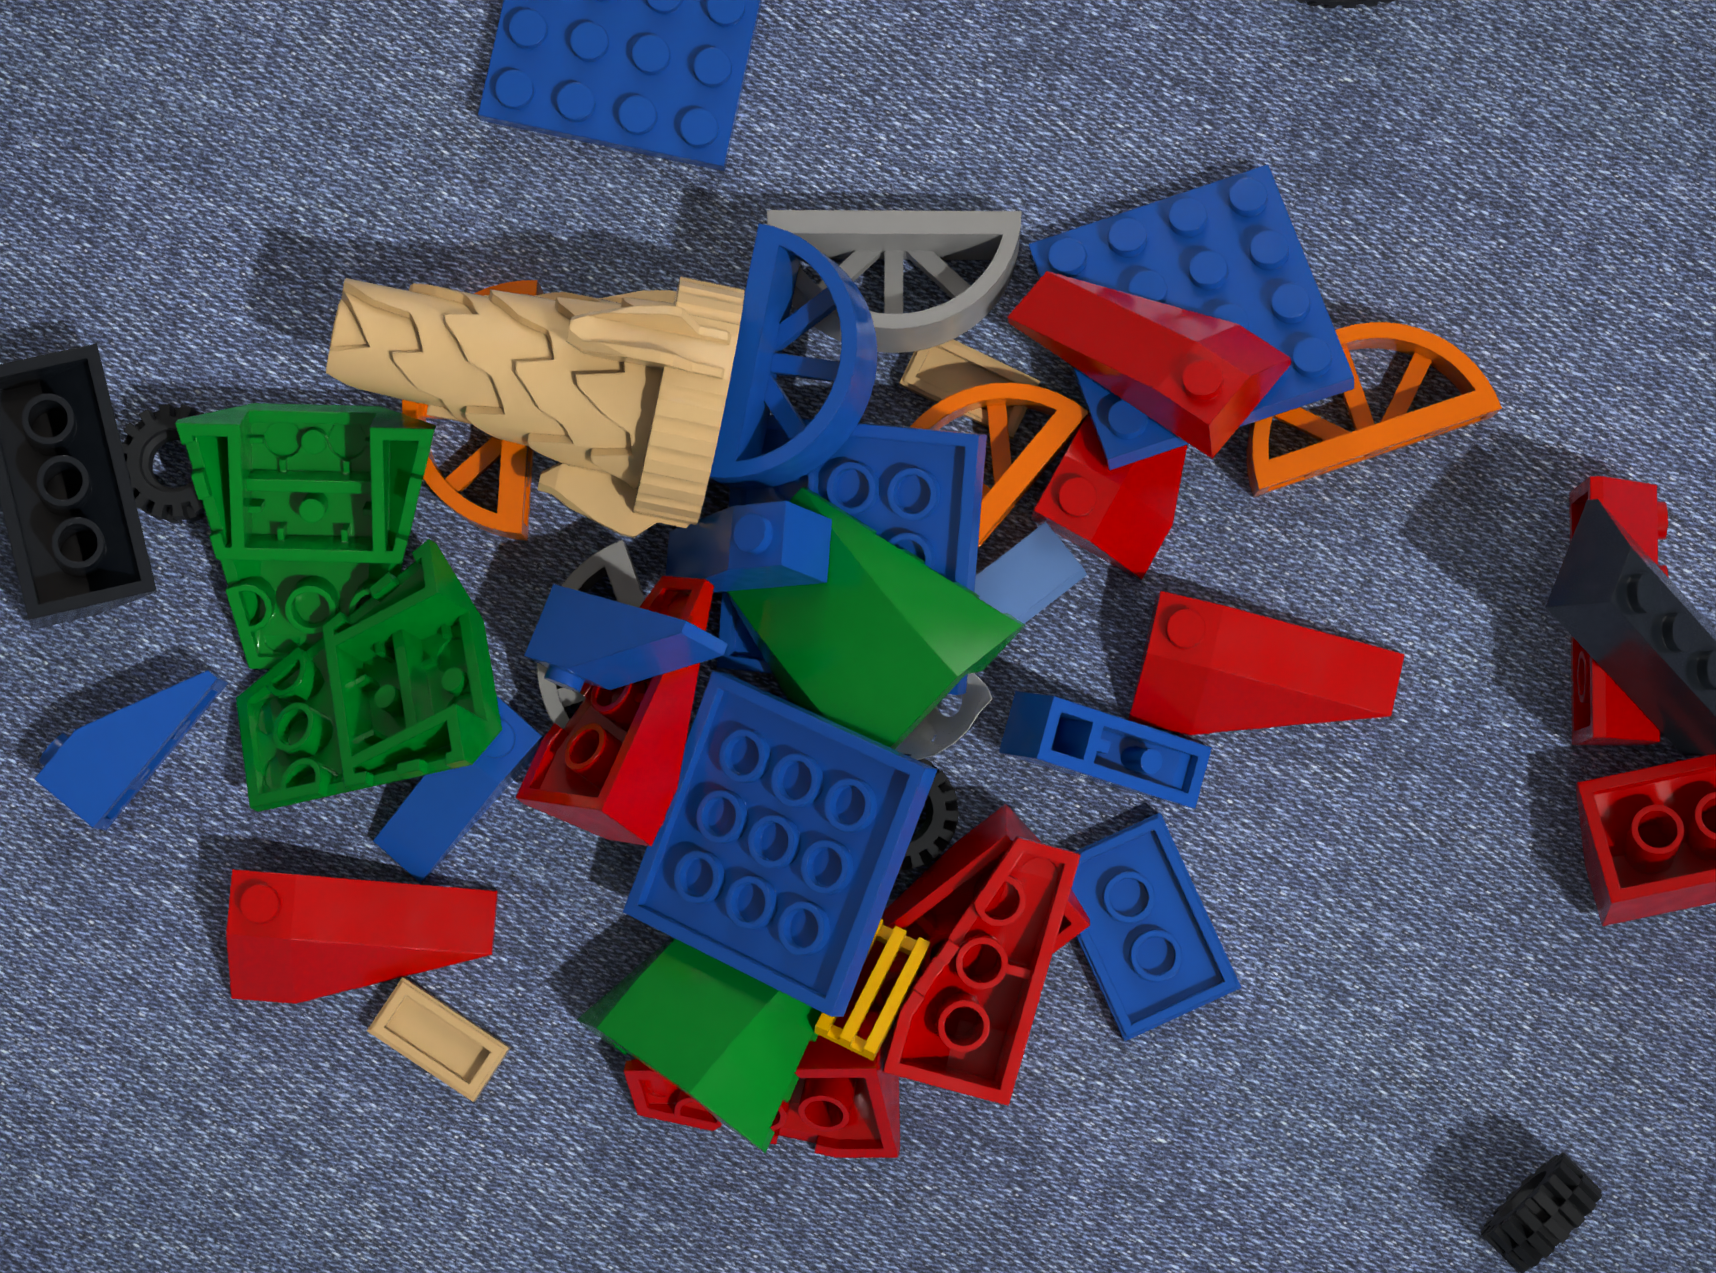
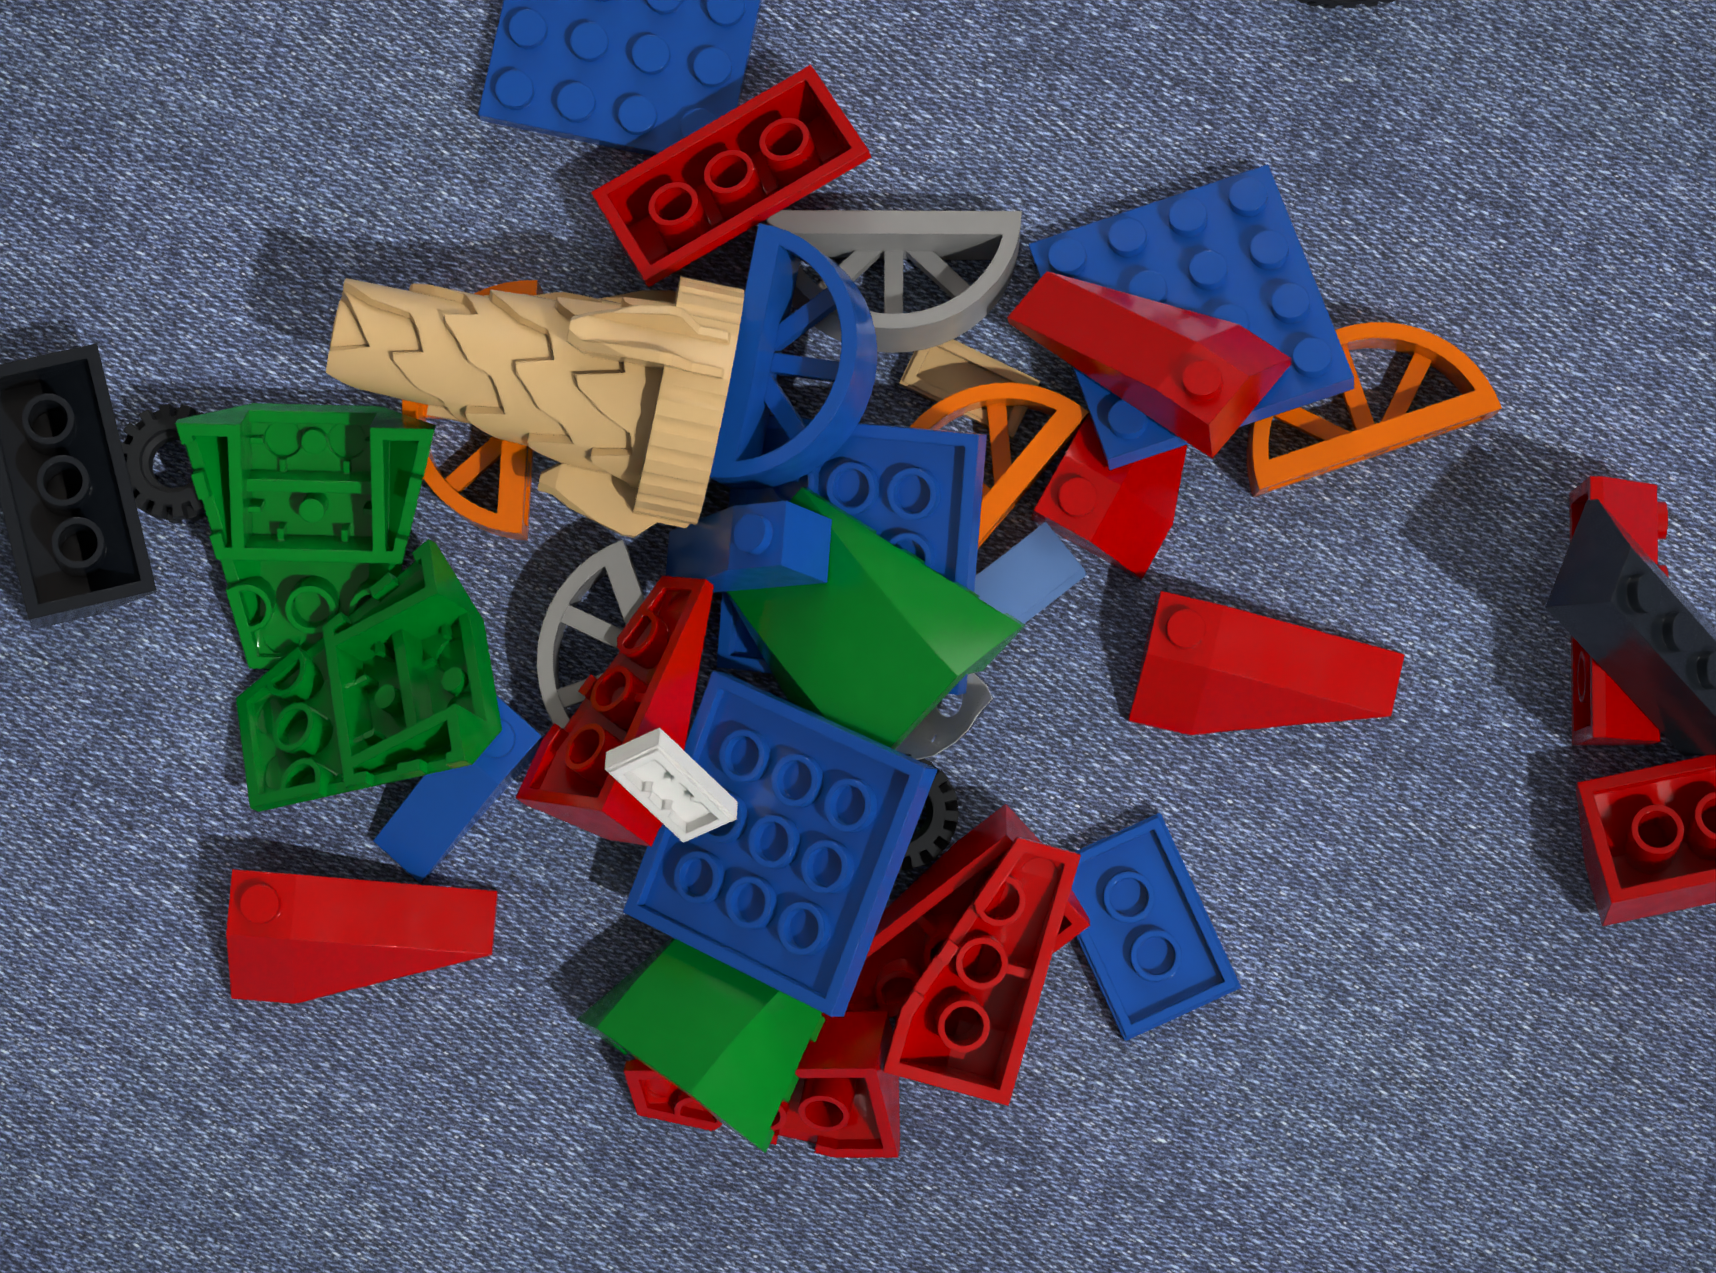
(114, 756): blue slope -> none
(438, 1039): tan tile -> none
(612, 642): blue slope -> none
(671, 785): none -> white plate
(729, 175): none -> red slope
(895, 941): yellow tile -> none
(1104, 748): blue slope -> none
(1541, 1213): black tyre -> none

